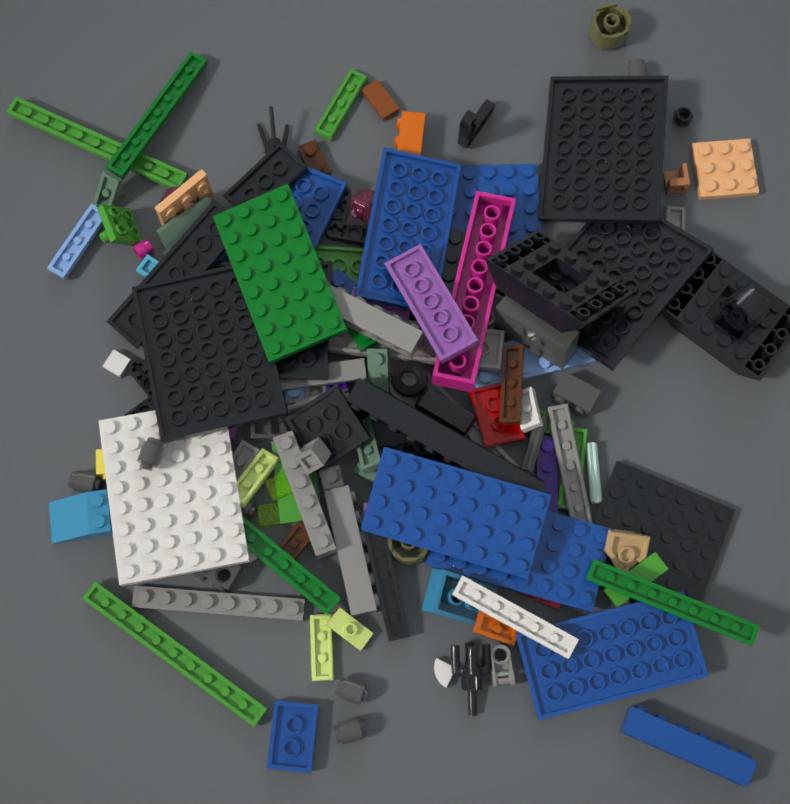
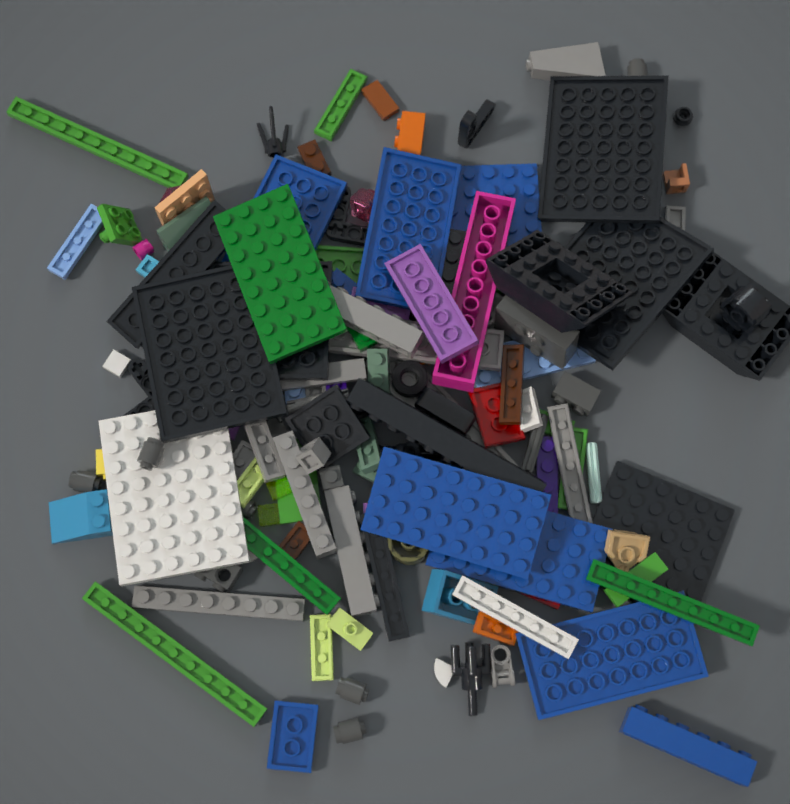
(109, 189): sand green slope -> none
(156, 115): green plate -> none
(265, 451): none -> light grey plate
(271, 172): black tile -> none
(566, 61): none -> light grey slope
(609, 26): olive brick -> none
(724, 169): light nougat plate -> none

